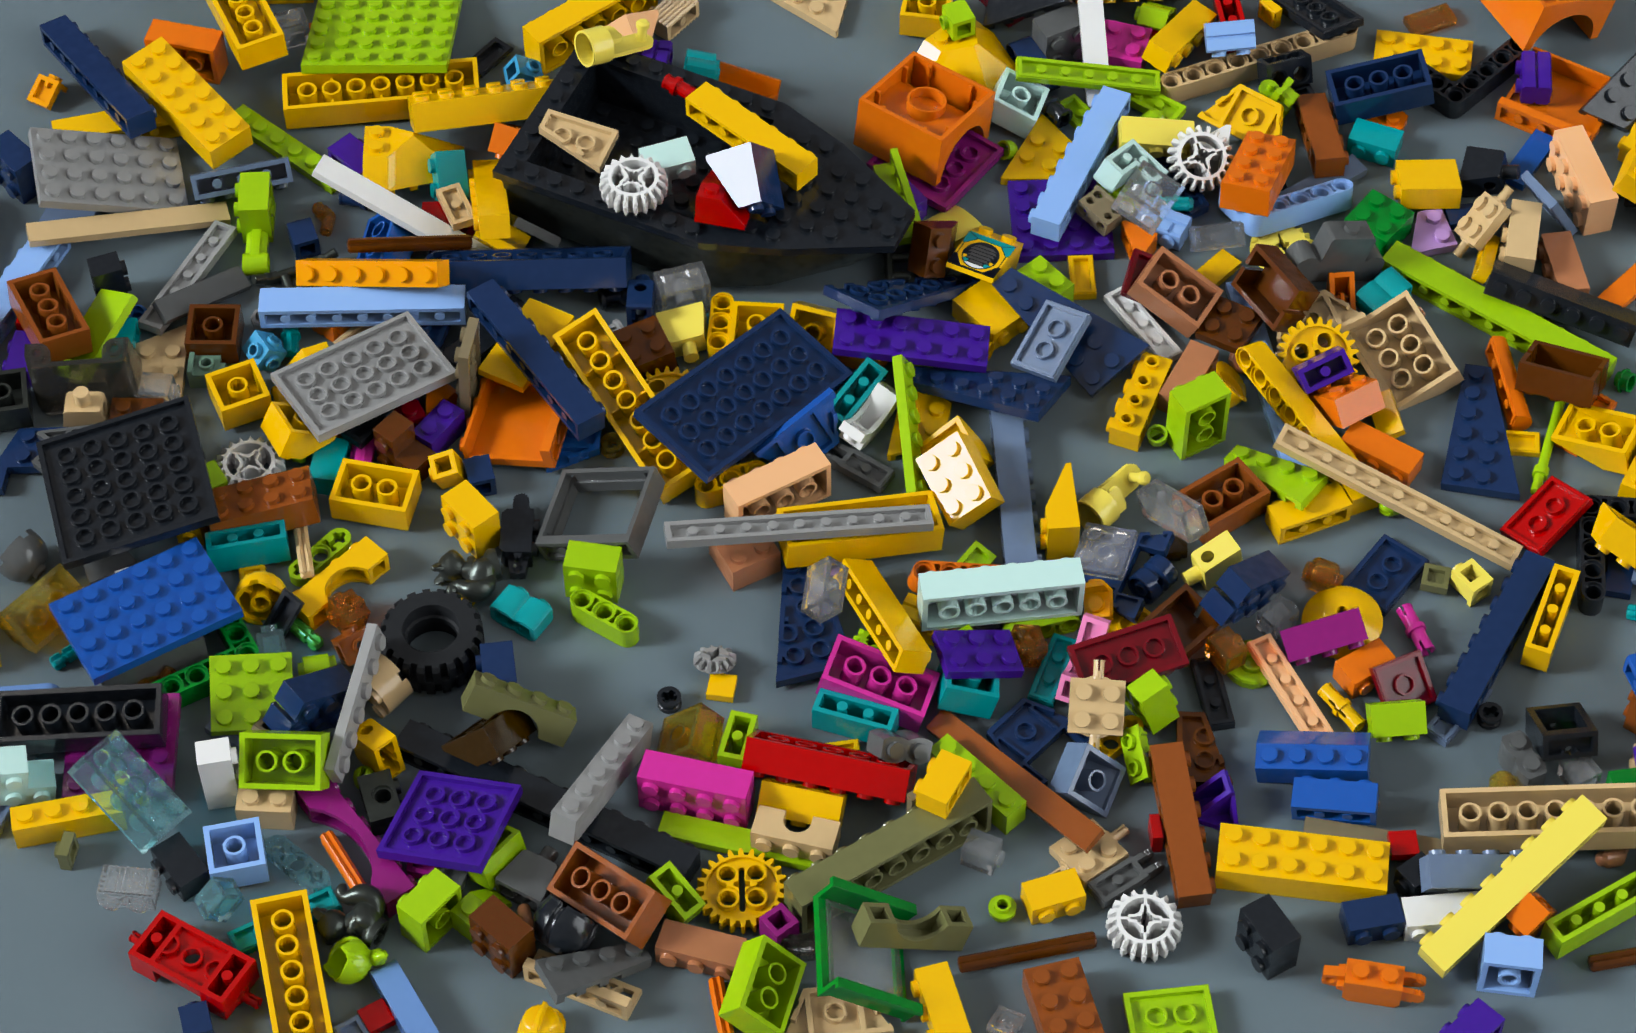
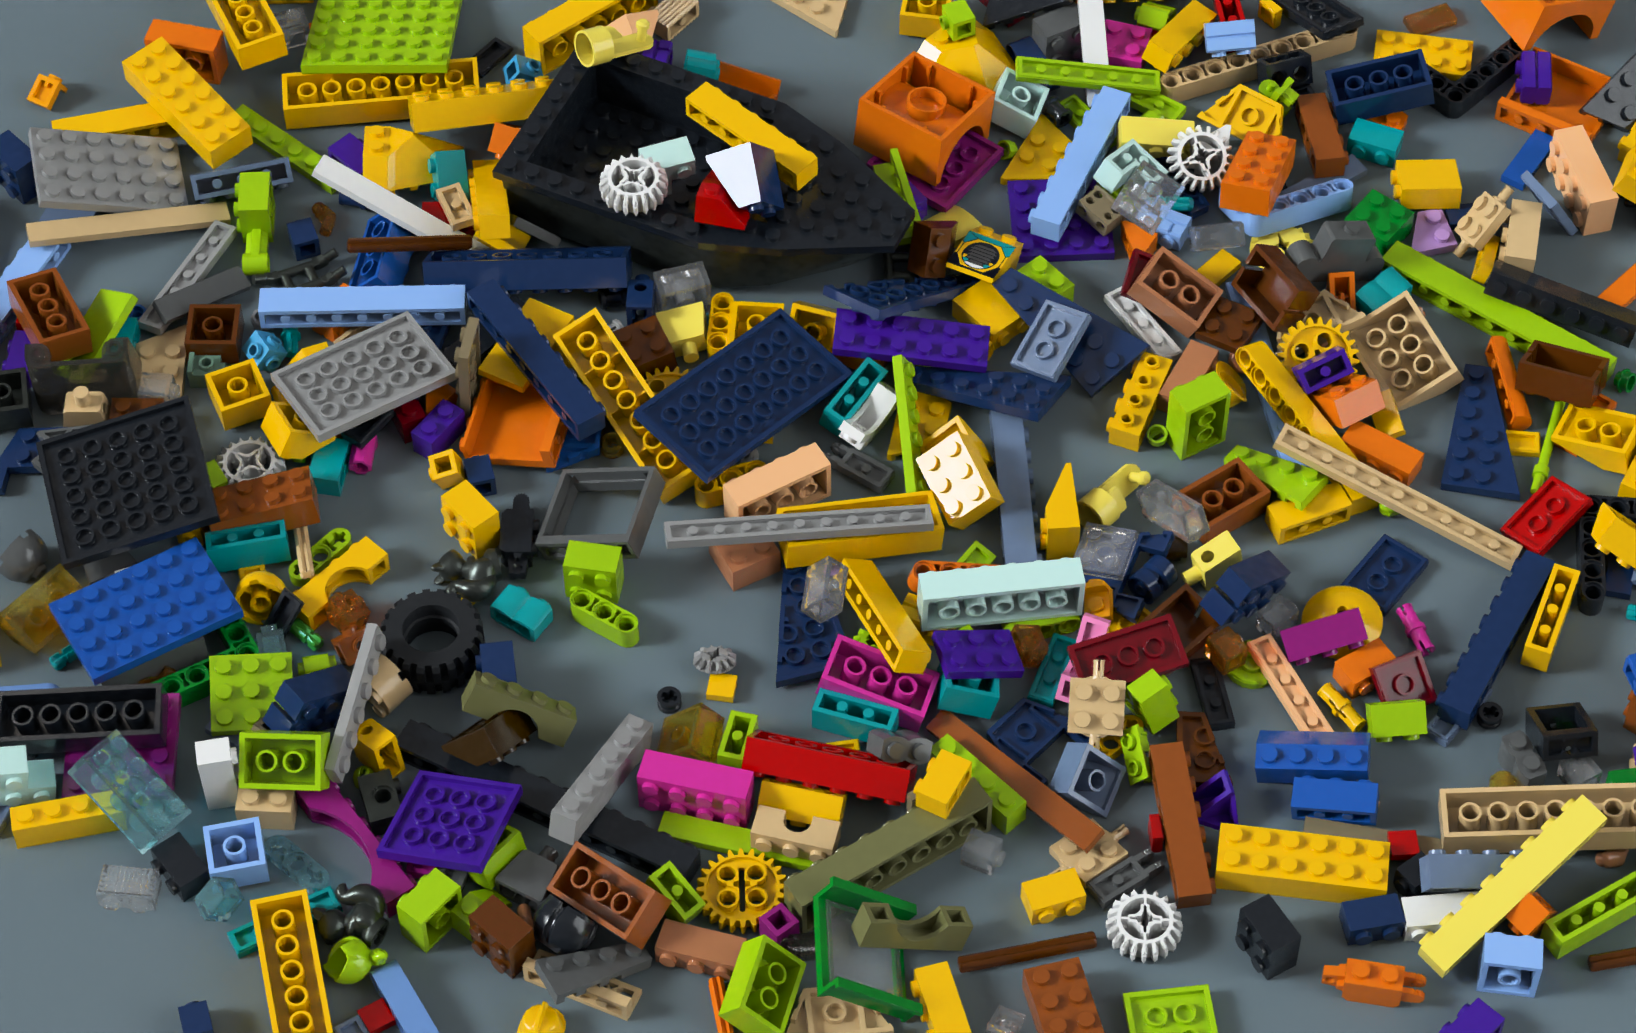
(66, 850): olive plate -> none
(98, 76): dark blue brick -> none
(108, 273): black brick -> none
(219, 976): red brick -> none
(341, 859): orange axle -> none
(372, 272): light orange brick -> none
(375, 494): yellow brick -> none
(398, 445): reddish brown brick -> none
(580, 138): tan wing -> none
(677, 86): red pin -> none
(811, 424): blue wing -> none
(999, 914): lime plate -> none
(1083, 276): yellow tile -> none
(1321, 574): clear orange head -> none
(1435, 579): olive plate -> none
(1471, 581): light yellow brick -> none
(1485, 171): black torso -> none
(1561, 260): nougat brick -> none

